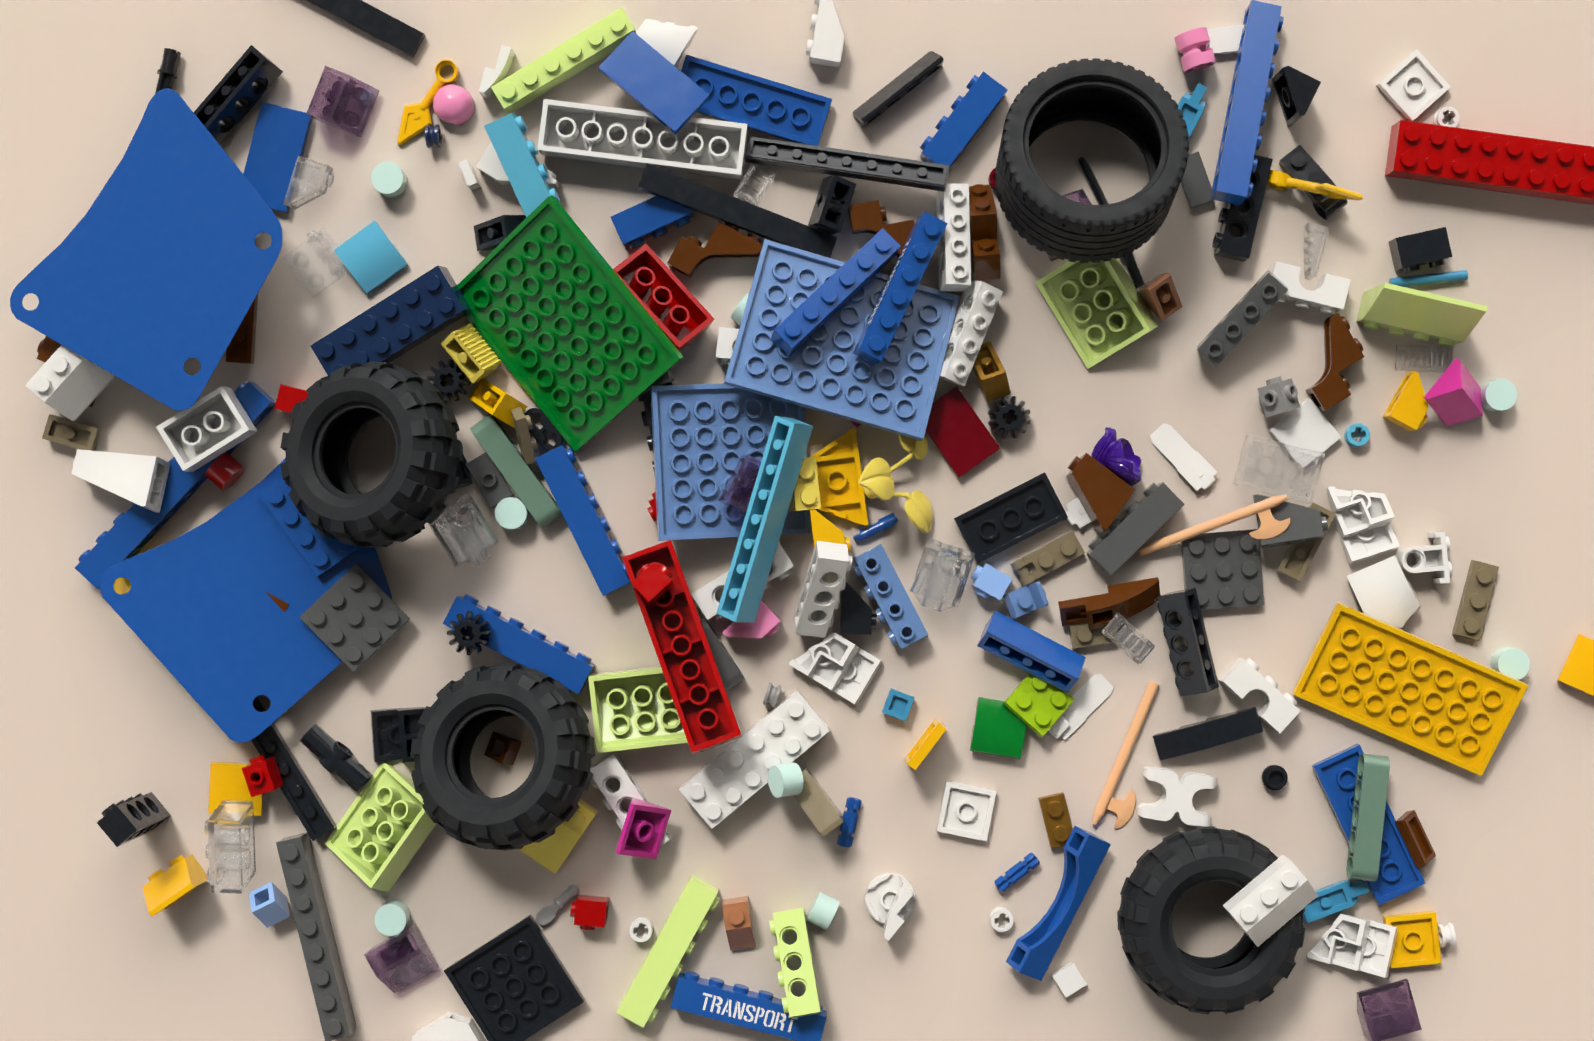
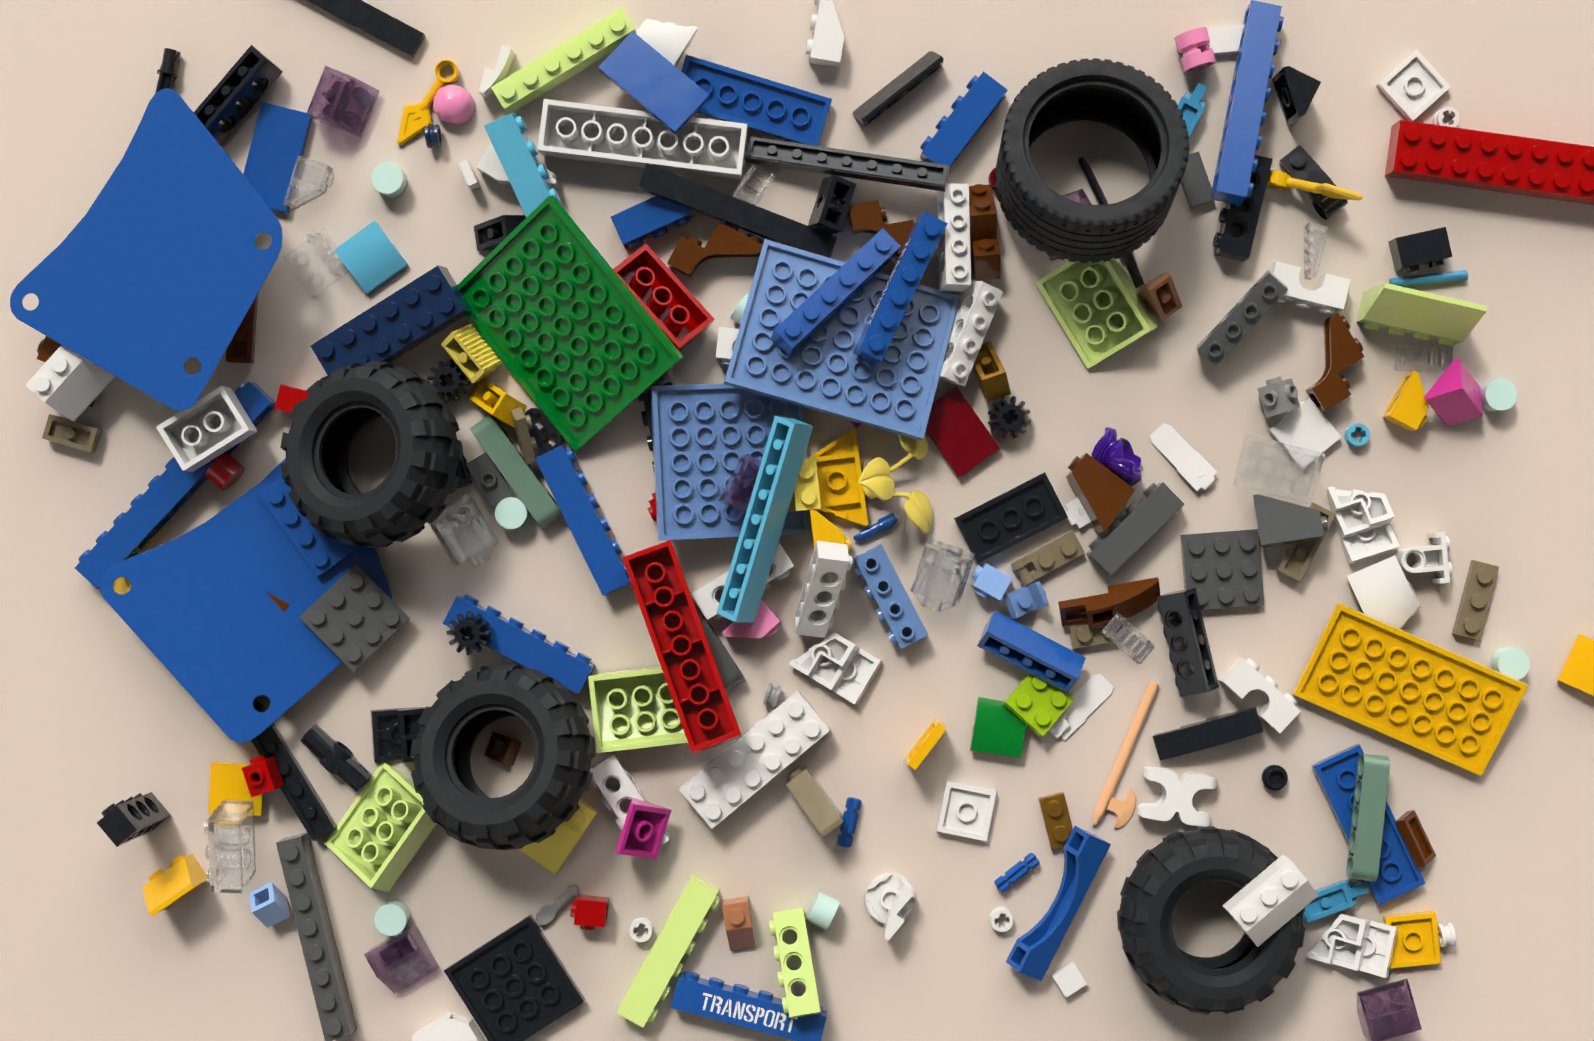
(130, 476): white slope -> none
(652, 582): red brick -> none
(785, 780): light aqua piece -> none
(855, 613): black slope -> none
(898, 704): dark azure plate -> none
(1268, 529): light nougat piece -> none

